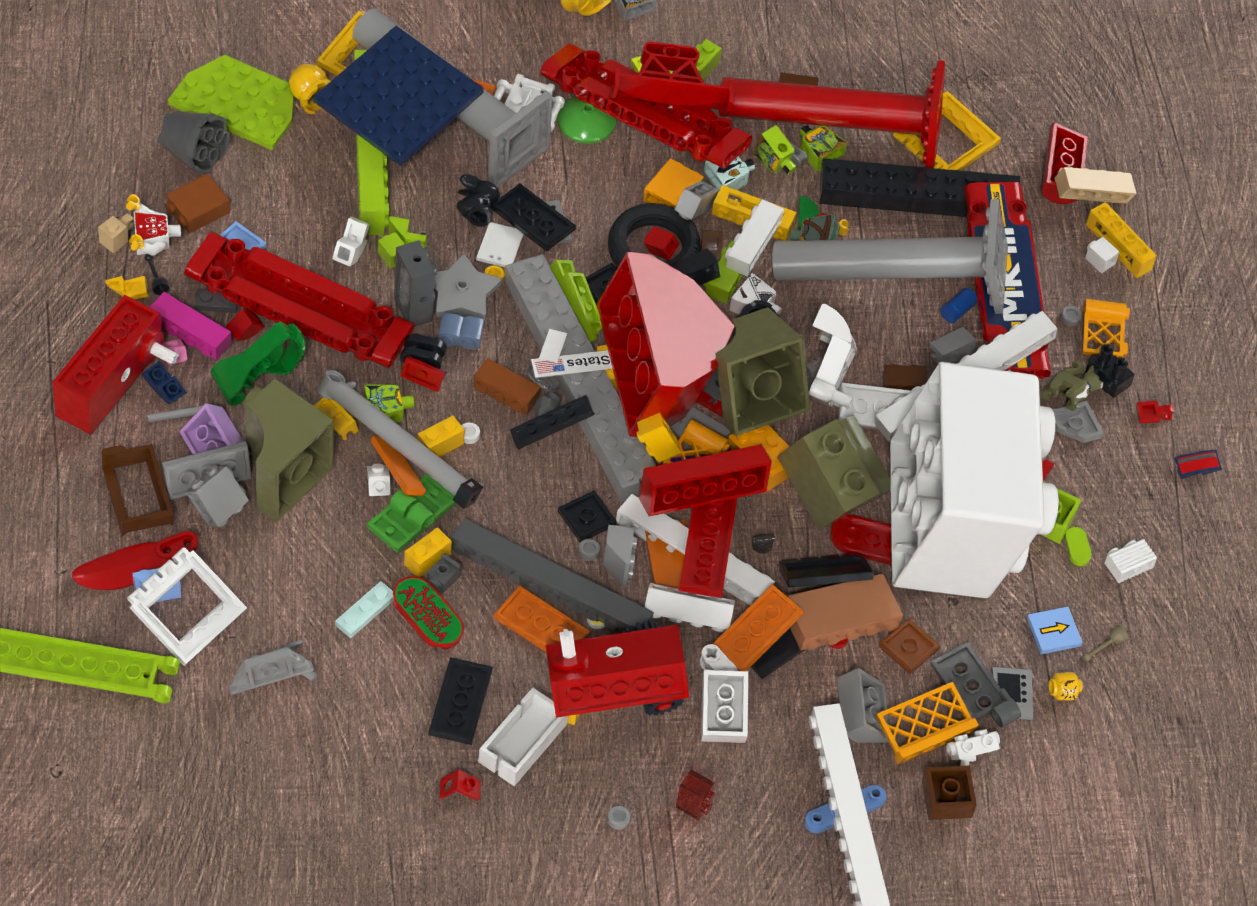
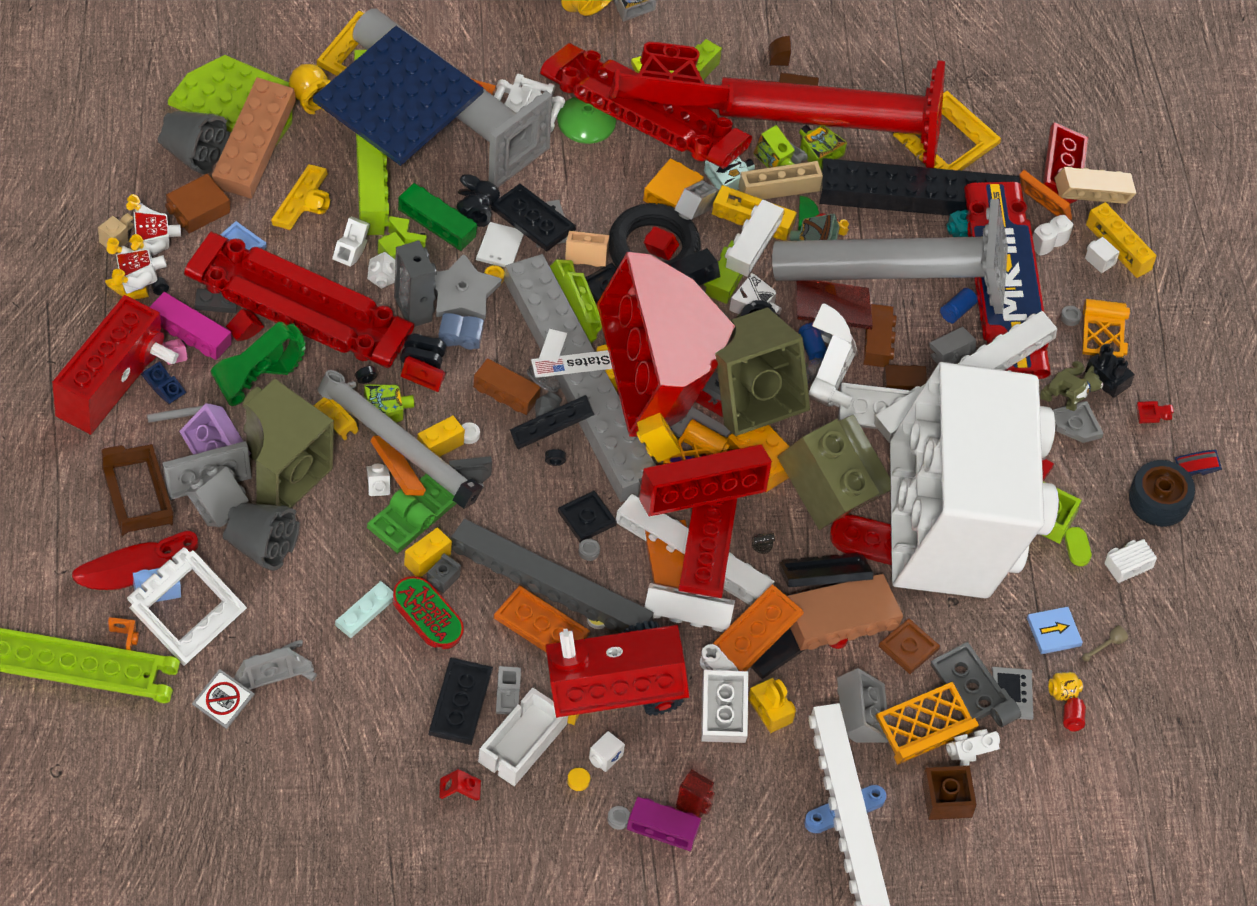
(130, 629): none -> orange bracket
(135, 267): none -> torso
(223, 699): none -> piece
(254, 137): none -> nougat brick
(263, 532): none -> dark grey cone
(303, 198): none -> yellow plate
(366, 374): none -> black tile
(381, 270): none -> white brick
(437, 216): none -> green brick
(475, 468): none -> dark grey slope
(507, 689): none -> light grey brick
(555, 457): none -> black tile
(578, 779): none -> yellow tile
(587, 248): none -> light nougat brick
(606, 751): none -> white brick
(620, 553): light grey slope -> none
(664, 823): none -> magenta brick
(712, 241): reddish brown brick -> none
(771, 704): none -> yellow brick
(780, 51): none -> reddish brown brick
(782, 180): none -> tan brick
(812, 341): none -> blue piece
(848, 300): none -> clear red piece
(879, 339): none -> dark orange brick
(958, 224): none -> teal brick
(1044, 195): none -> orange tile
(1052, 234): none -> white brick
(1074, 714): none -> red brick
(1161, 493): none -> black wheel

